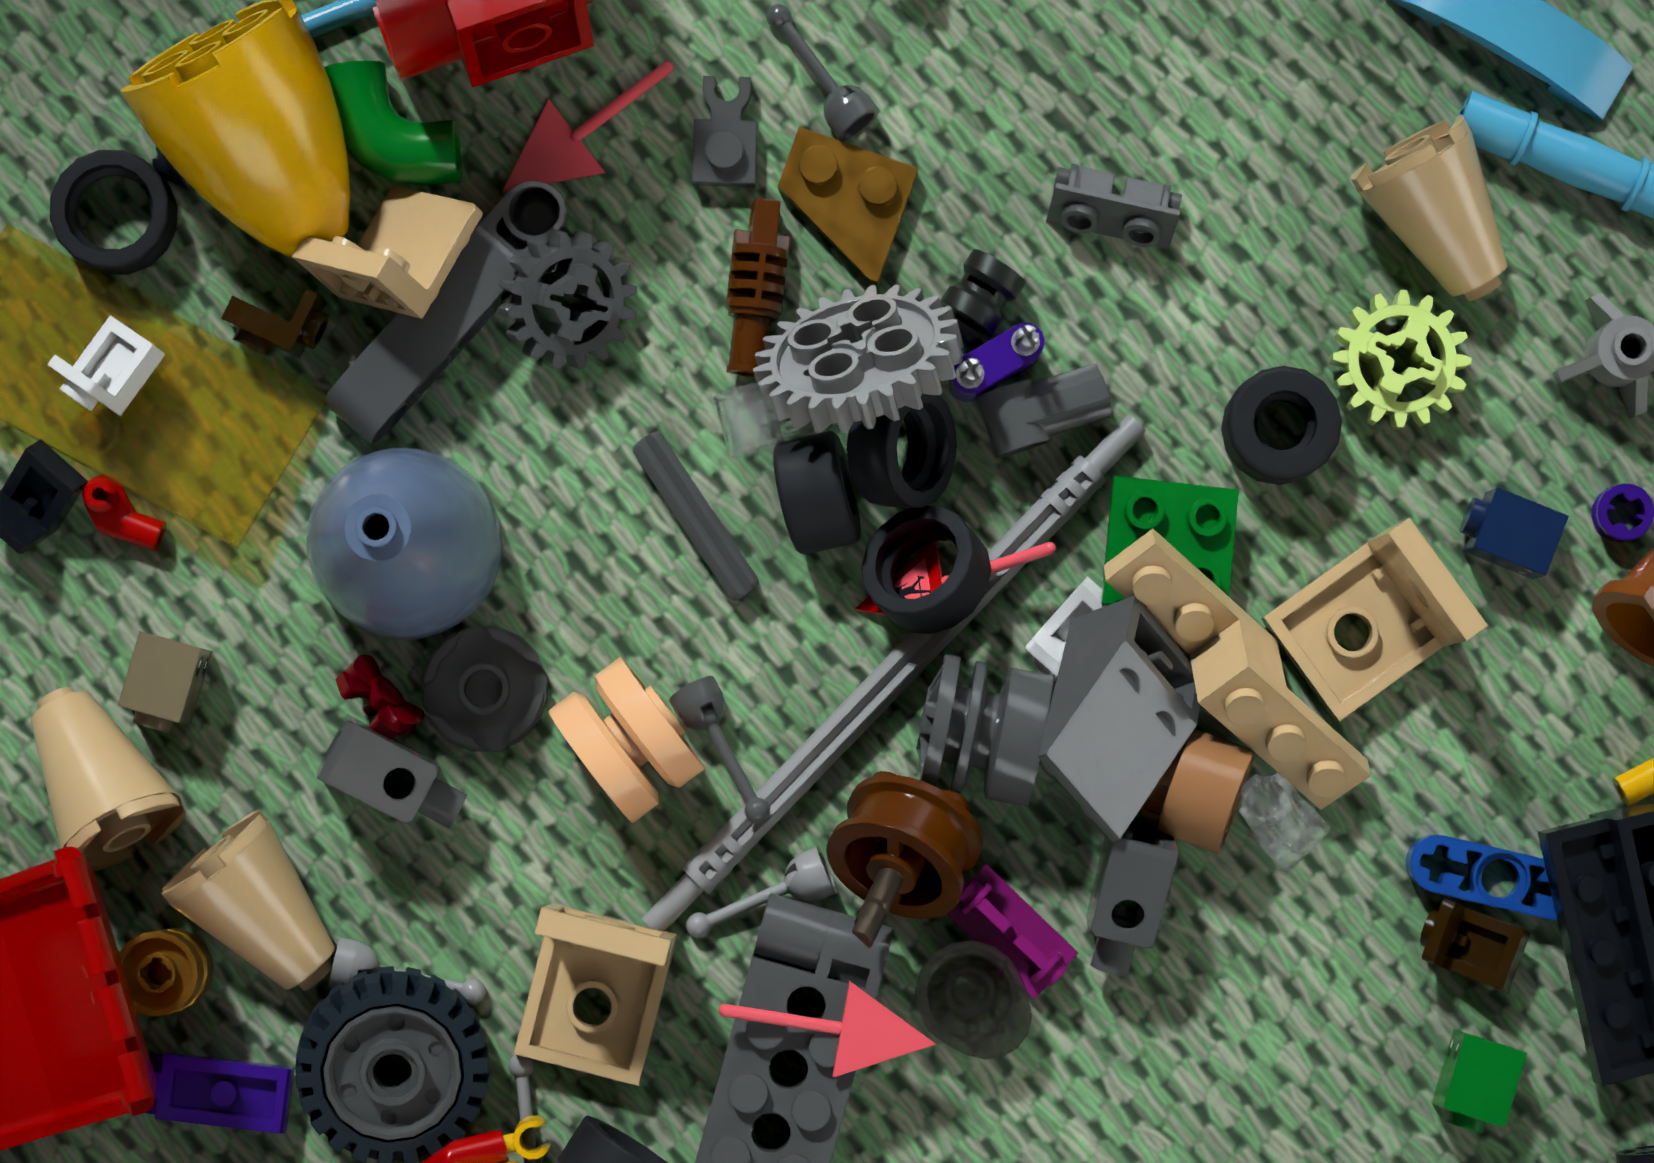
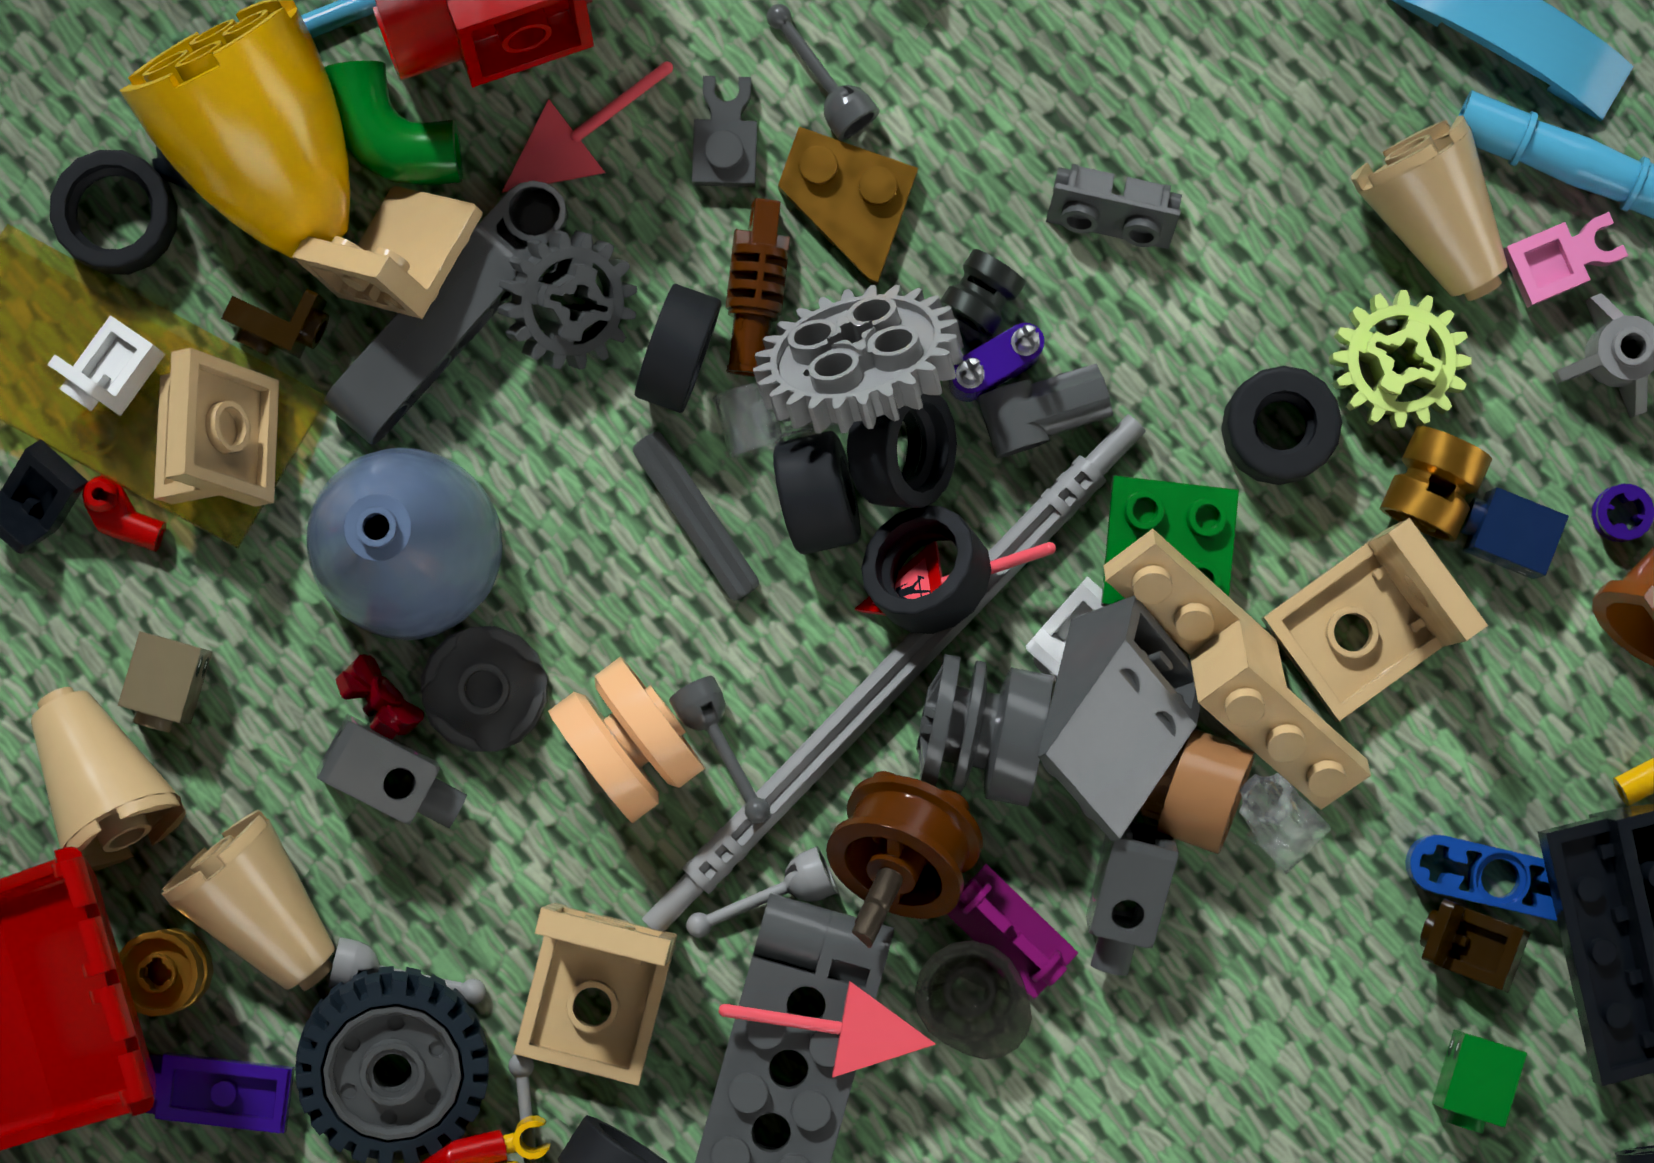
(215, 431): none -> tan bracket
(677, 348): none -> black tyre
(1446, 463): none -> pearl gold wheel
(1557, 261): none -> bright pink plate

